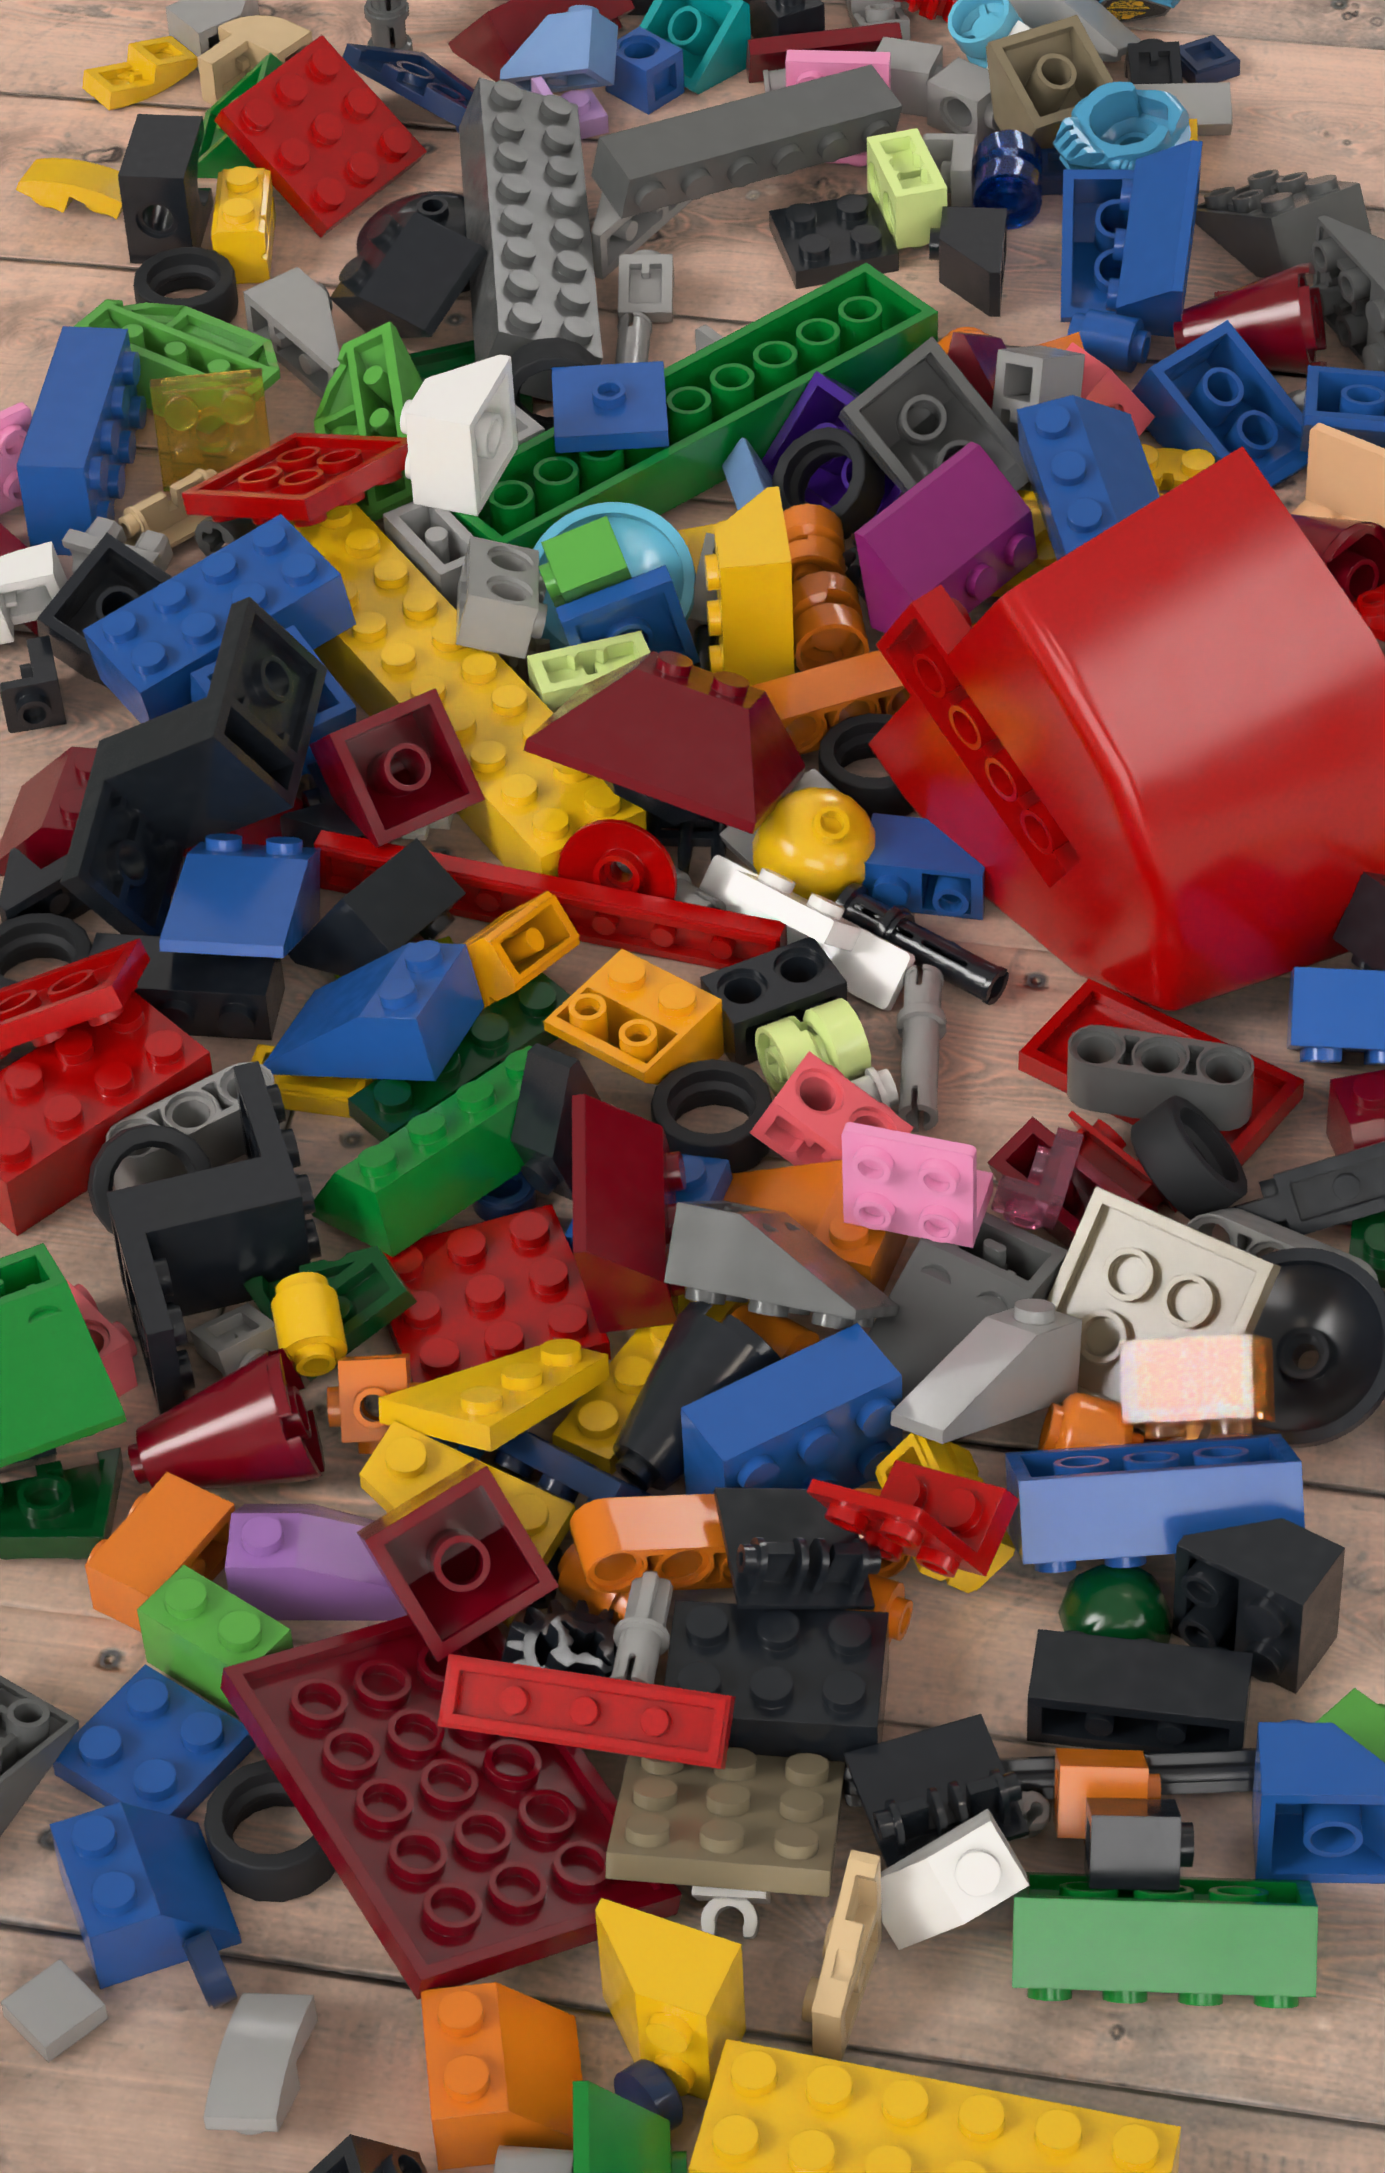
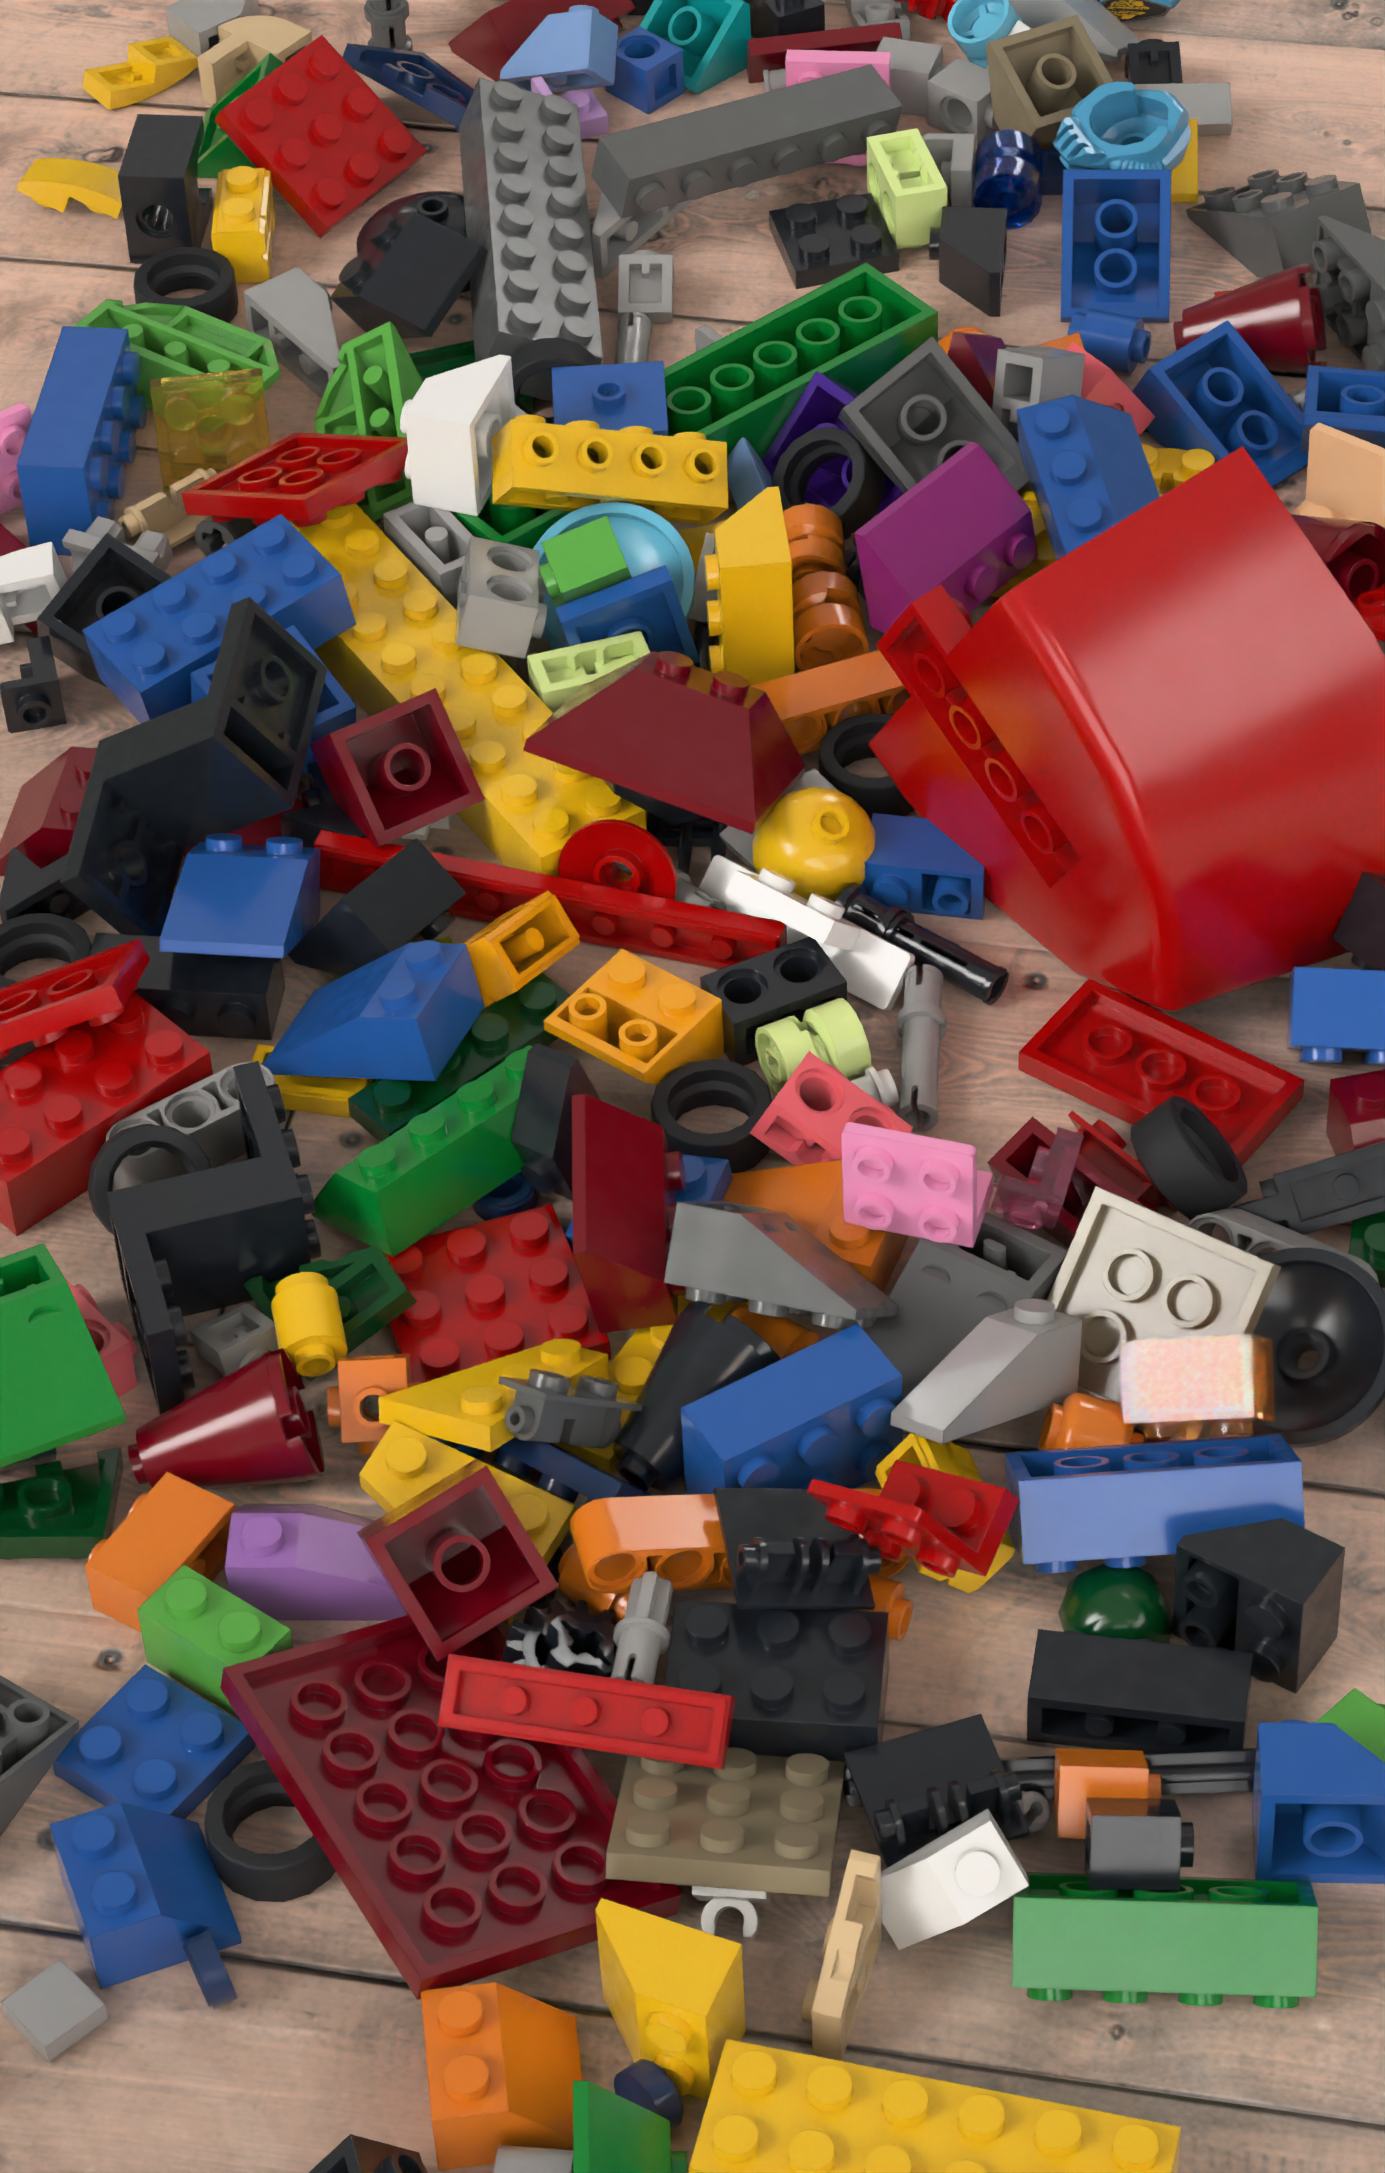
(257, 2063): light grey slope -> none
(557, 1412): none -> dark grey hinge
(586, 465): none -> yellow brick
(1138, 1070): dark grey beam -> none
(1157, 237): blue slope -> none
(1208, 61): dark blue tile -> none

